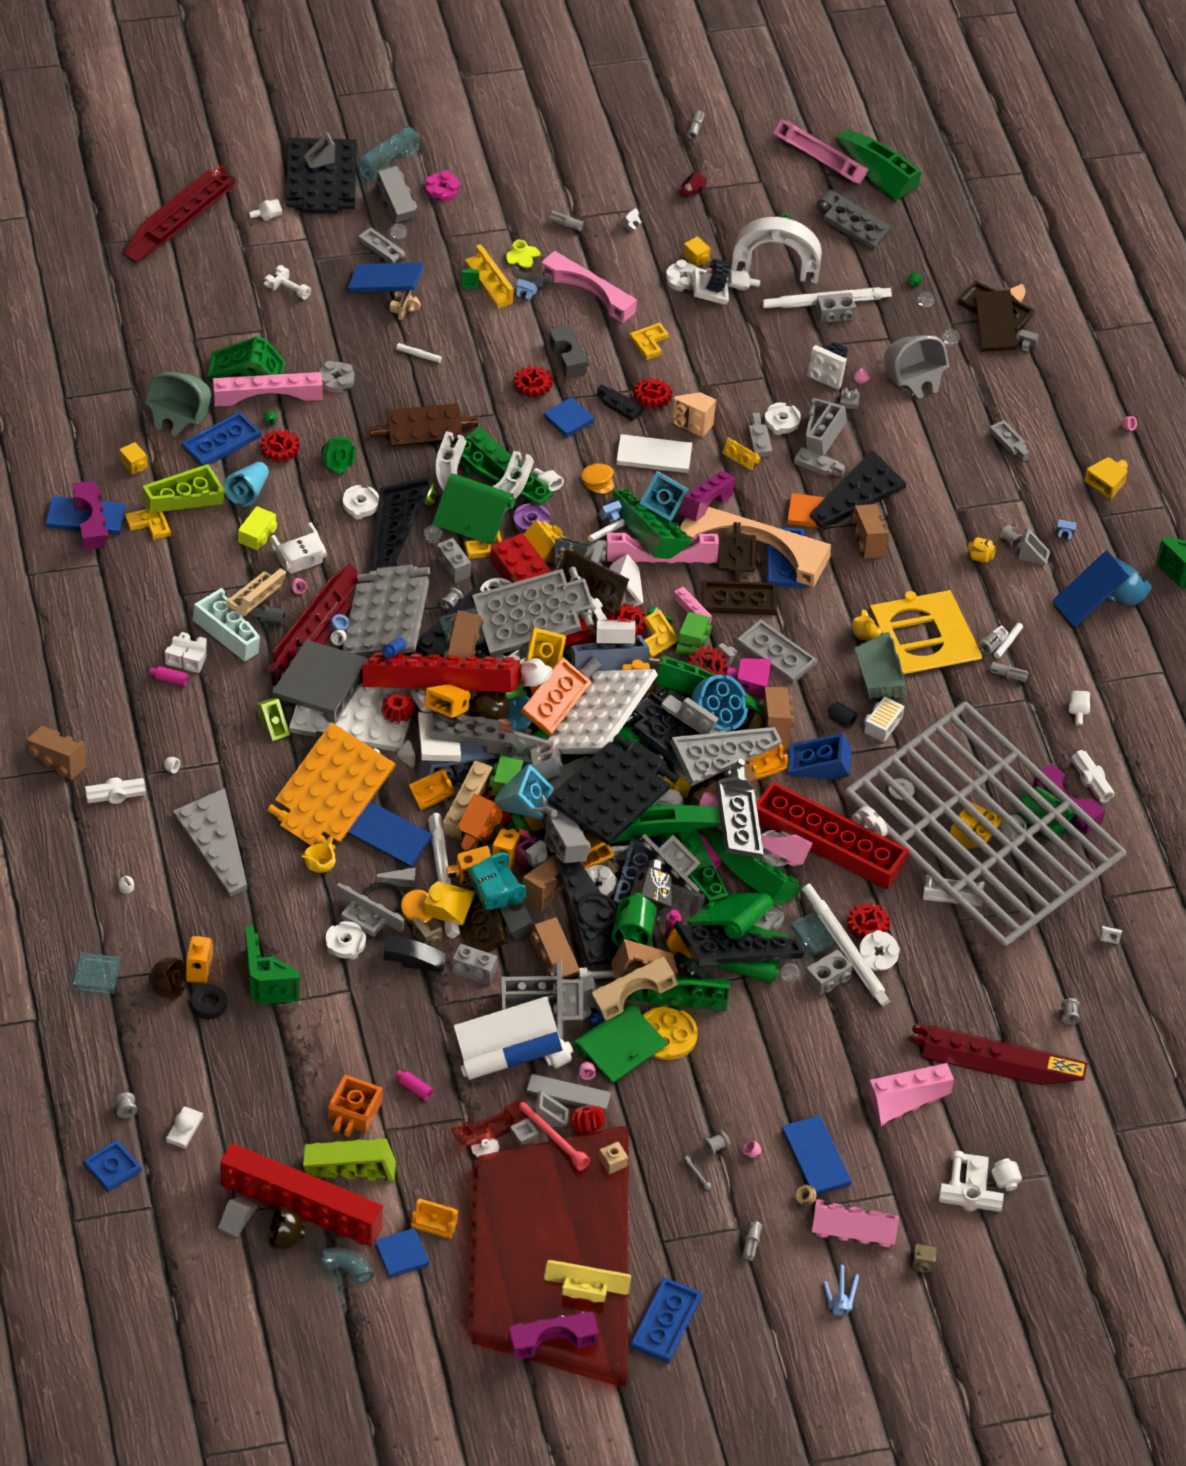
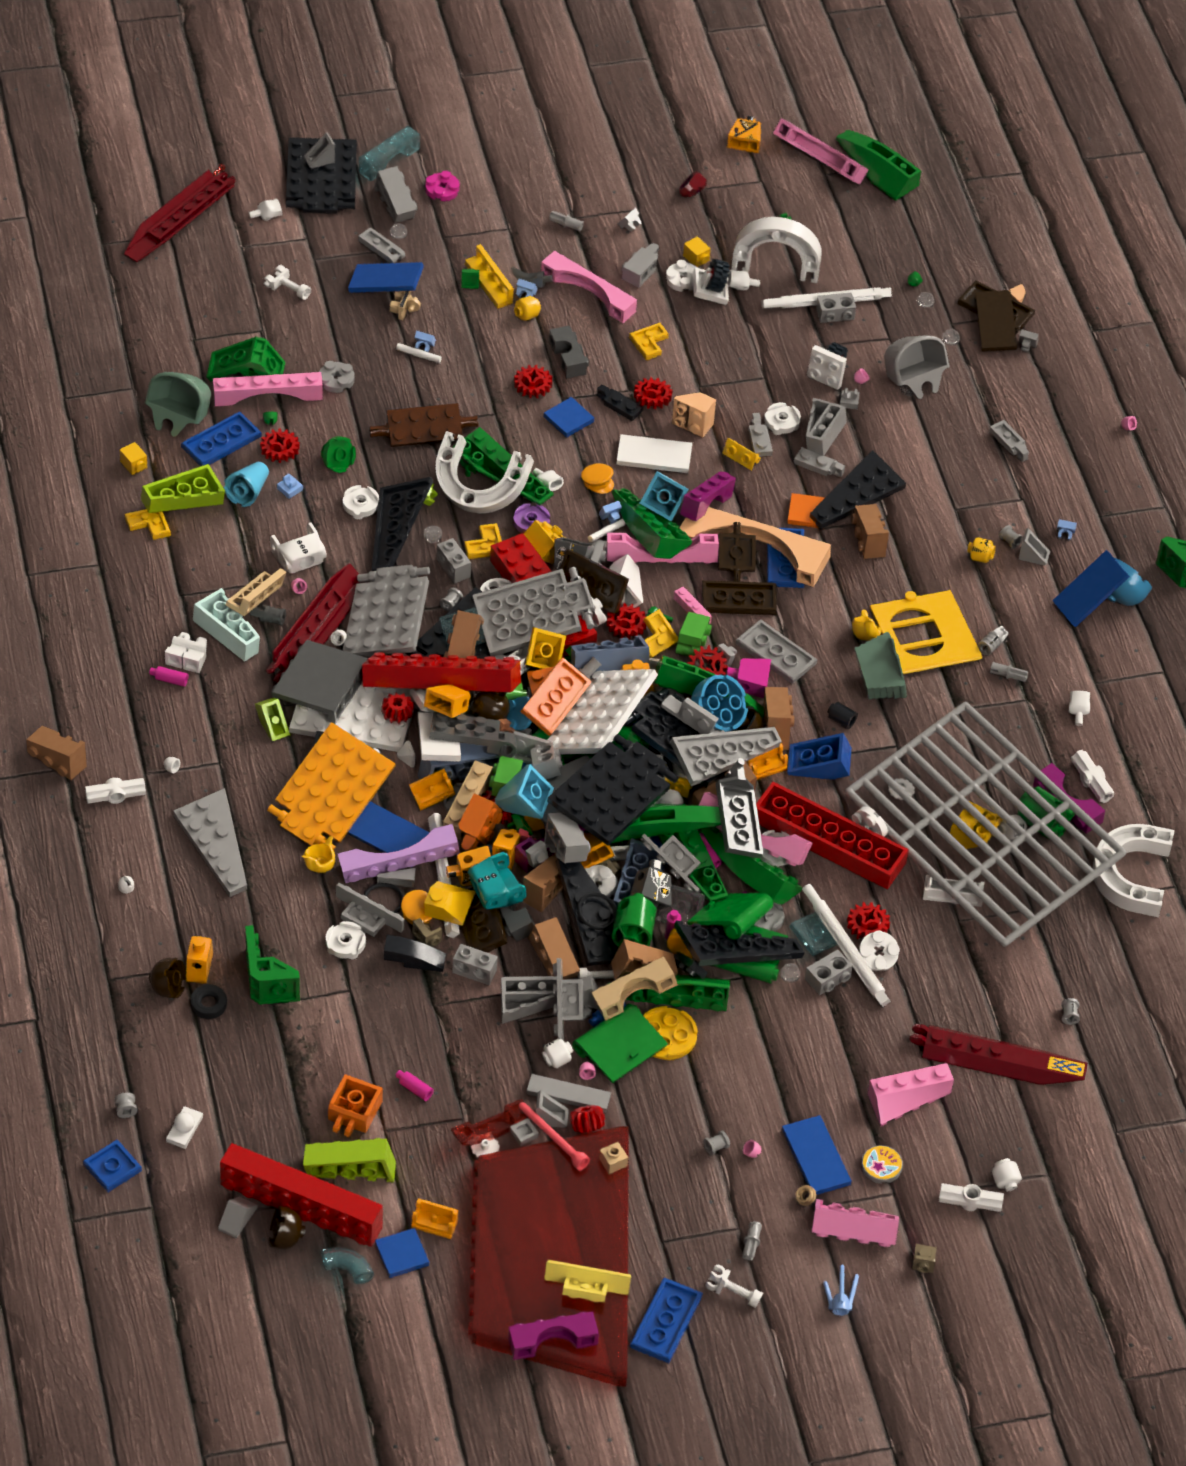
(65, 515): blue tile -> none
(92, 530): magenta arch -> none
(97, 972): clear light blue plate -> none
(257, 528): neon yellow brick -> none
(289, 486): none -> light blue tile
(339, 622): medium blue tile -> none
(394, 647): blue cylinder -> none
(426, 339): none -> light blue tile
(436, 845): none -> lavender arch
(472, 504): green door -> none
(507, 1038): white door -> none
(522, 254): neon yellow plate -> none
(527, 308): none -> yellow head
(534, 673): white piece -> none
(546, 808): light grey bar -> none
(615, 631): white slope -> none
(640, 265): none -> light grey hinge
(695, 125): light grey axle -> none
(706, 1185): light grey hinge -> none
(722, 1281): none -> white bar
(745, 135): none -> light orange torso
(833, 202): dark grey hinge -> none
(882, 1164): none -> tile
(883, 719): white brick -> none
(975, 1171): white plate -> none
(1008, 640): white piece -> none
(1107, 476): yellow torso -> none
(1110, 935): white slope -> none
(1118, 889): none -> white piece

